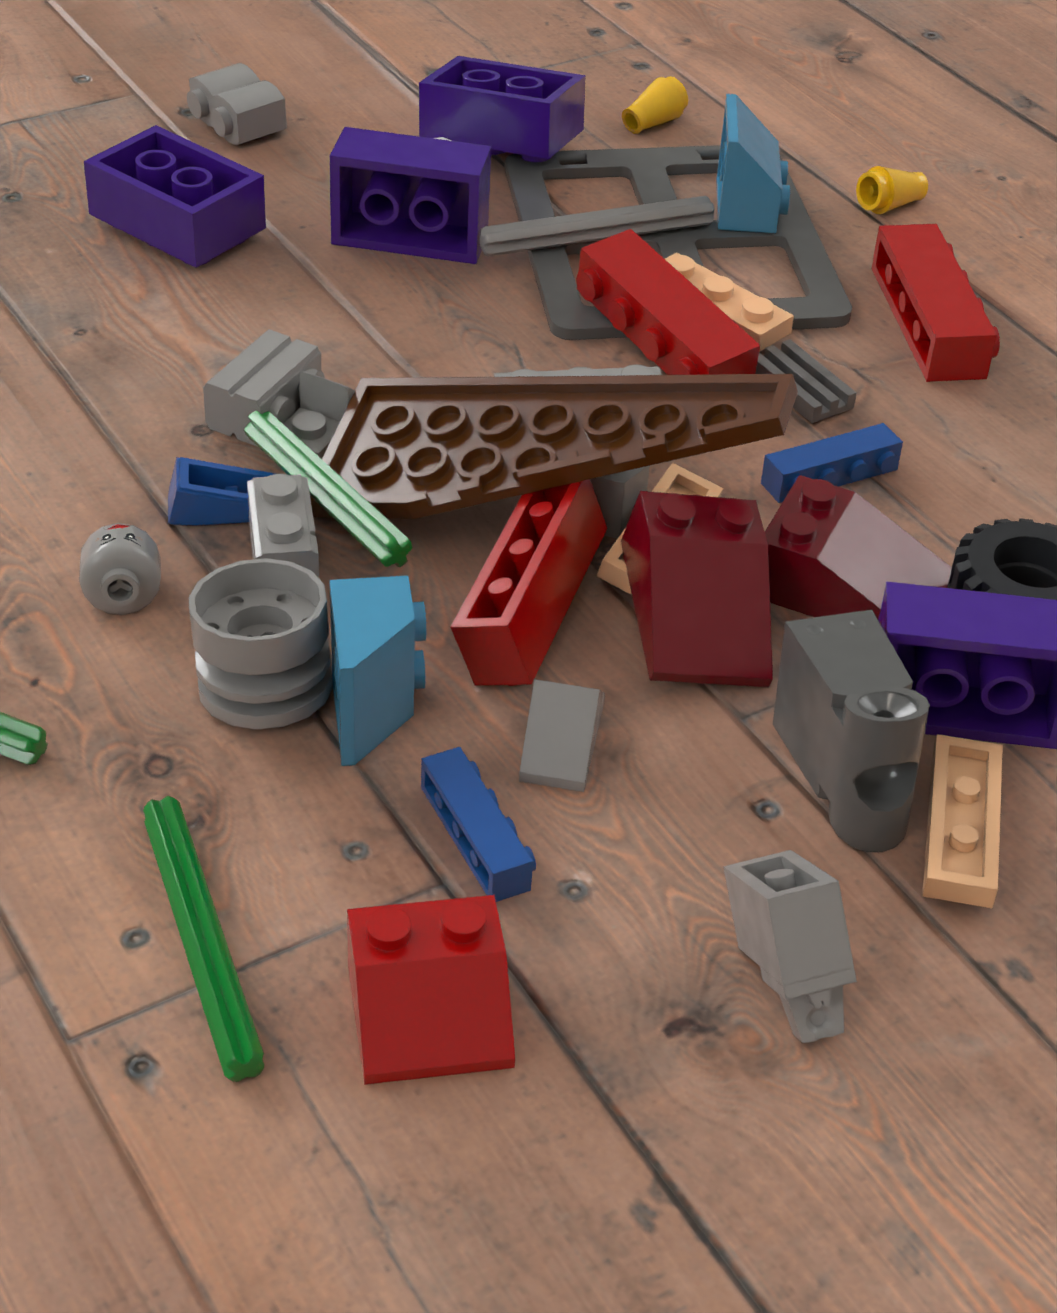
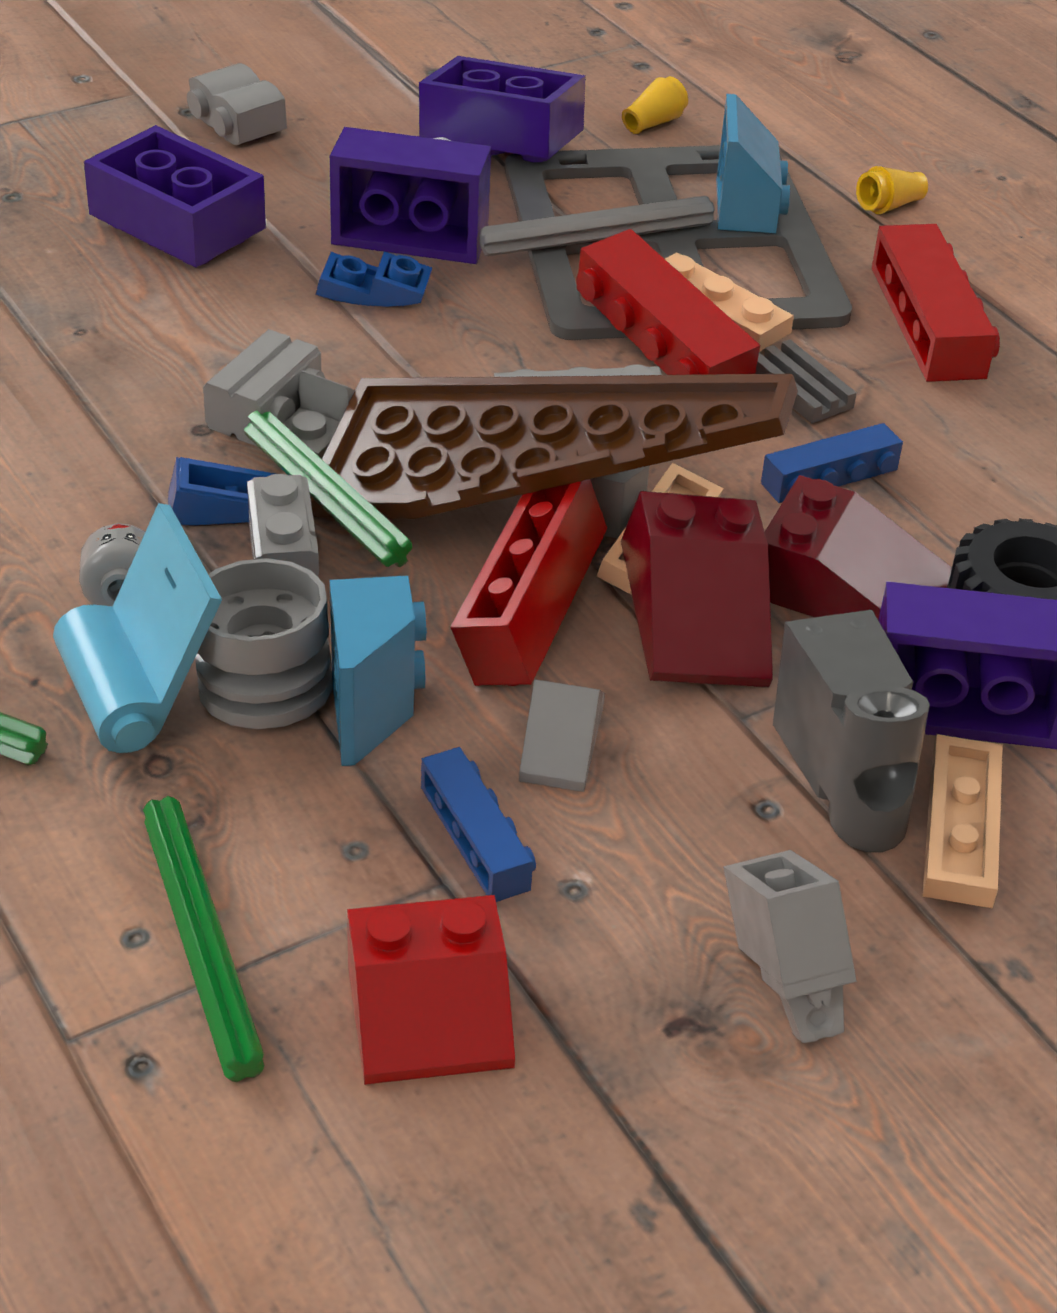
(139, 651): none -> medium azure door
(395, 282): none -> blue slope

